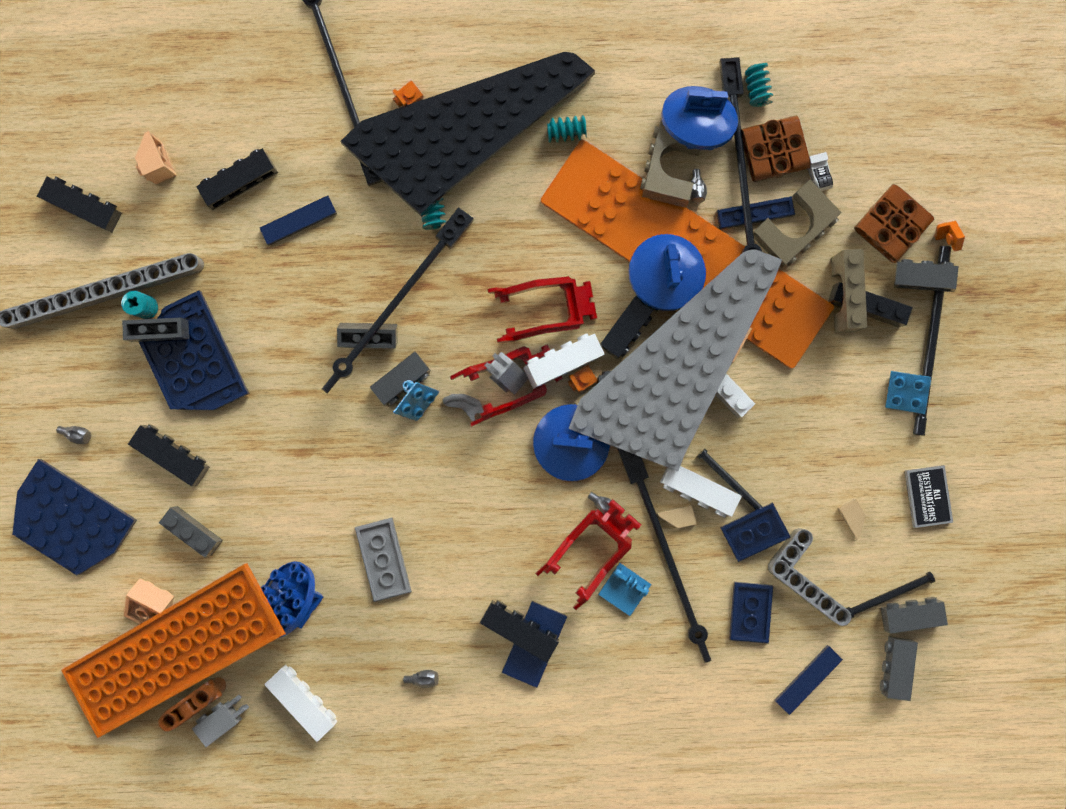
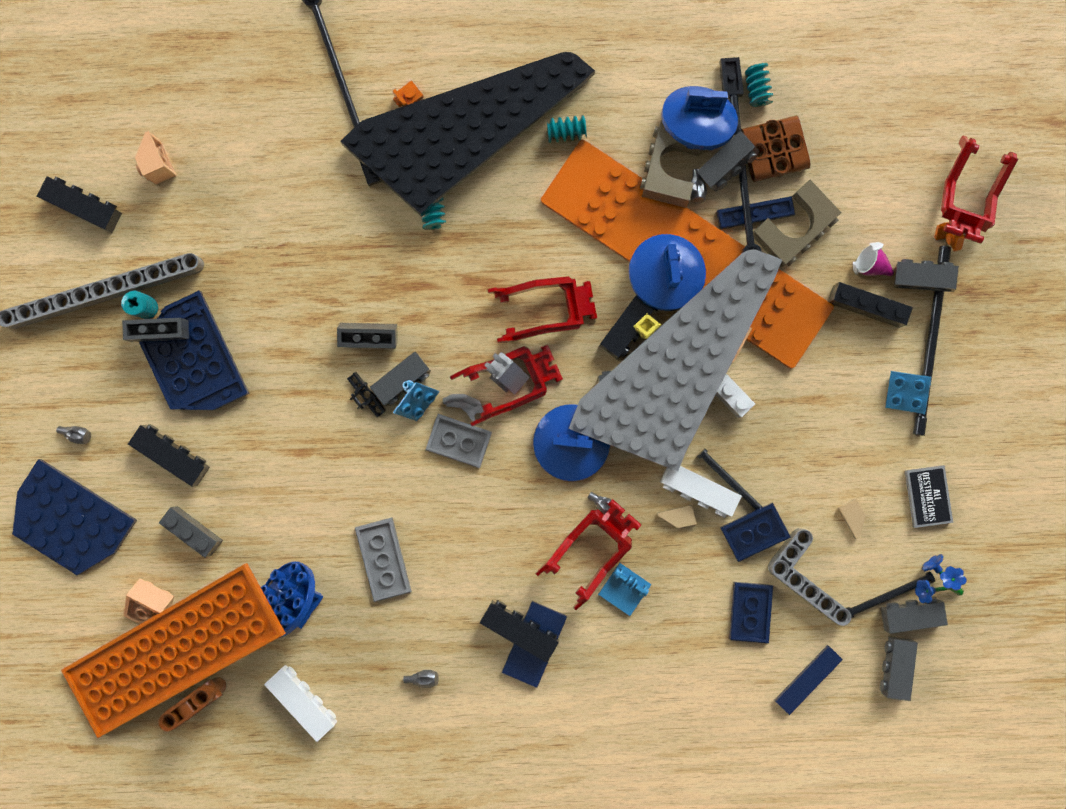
(219, 722): light grey hinge -> none
(236, 179): black brick -> none
(298, 220): dark blue tile -> none
(367, 400): none -> black piece
(447, 237): black bar -> none
(458, 440): none -> light grey tile
(564, 360): white brick -> none
(582, 379): orange bracket -> none
(636, 474): black bar -> none
(646, 326): none -> light yellow slope
(728, 161): none -> dark grey brick
(820, 171): leg -> none
(853, 314): dark tan arch -> none
(873, 261): none -> hat
(892, 205): dark orange connector -> none
(951, 578): none -> blue plant
(964, 221): none -> red piece

